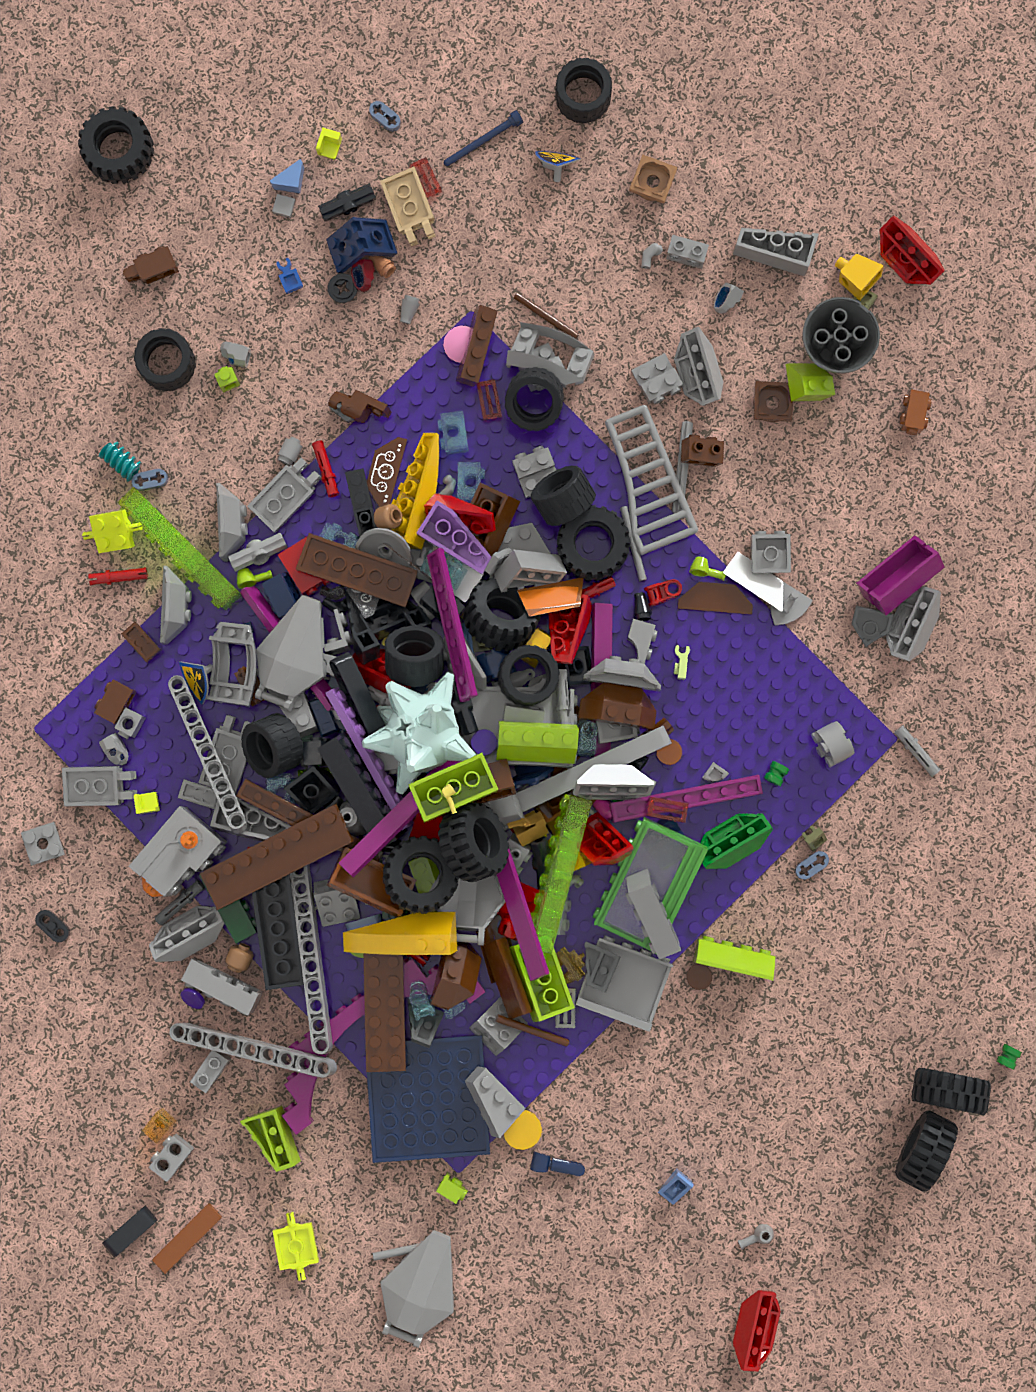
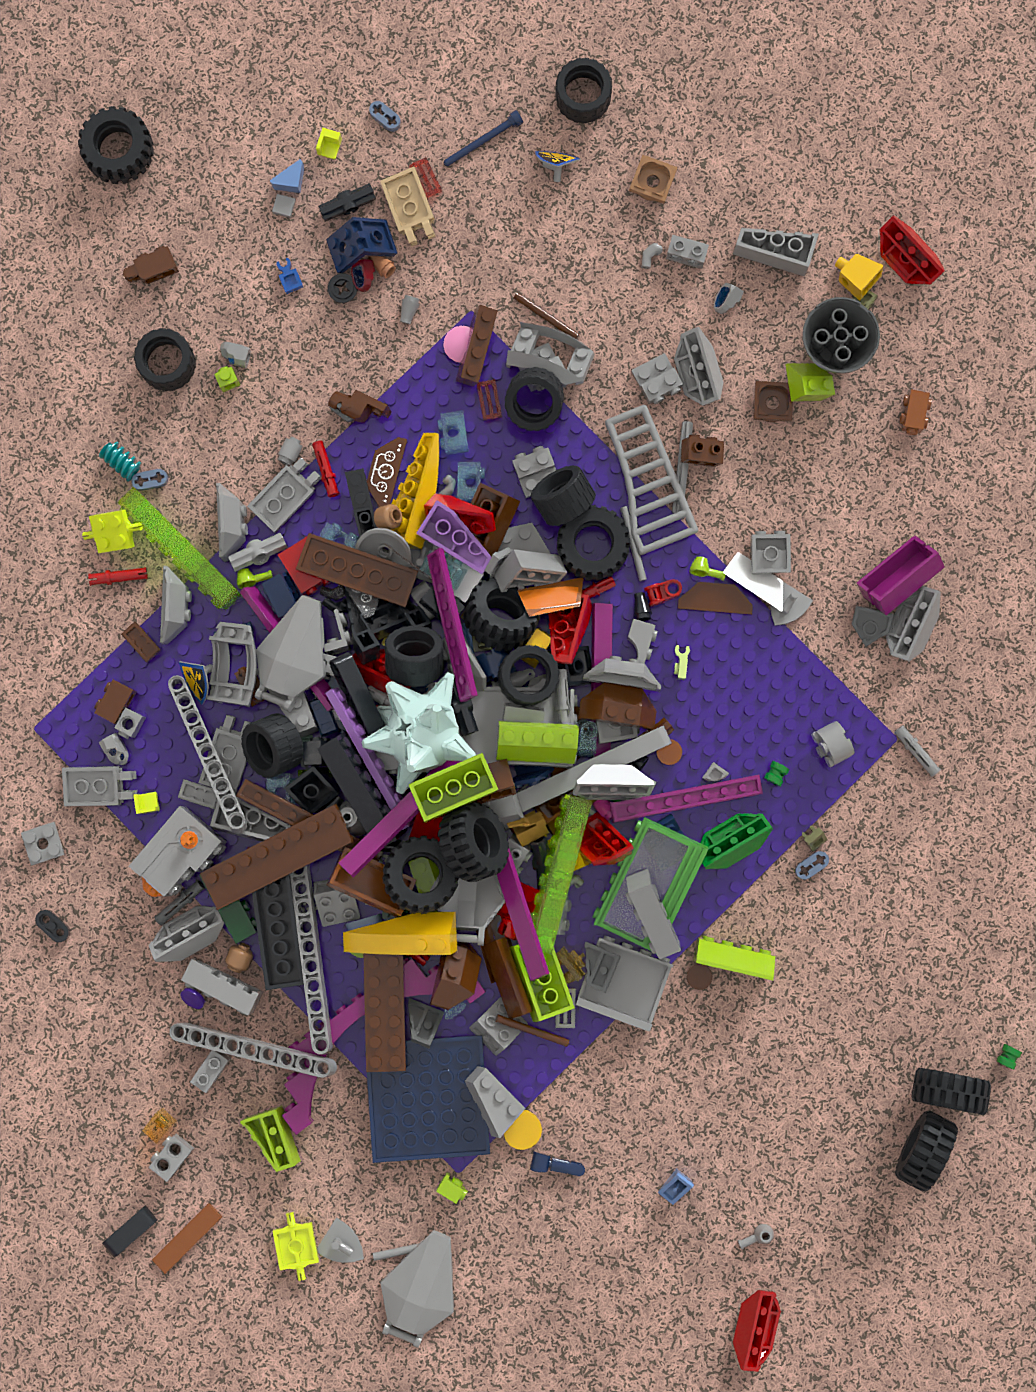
(341, 1244): none -> light grey shield
(421, 1002): clear light blue piece -> none
(448, 791): light yellow hand -> none
(483, 742): dark purple piece -> none
(651, 807): clear red tile -> none

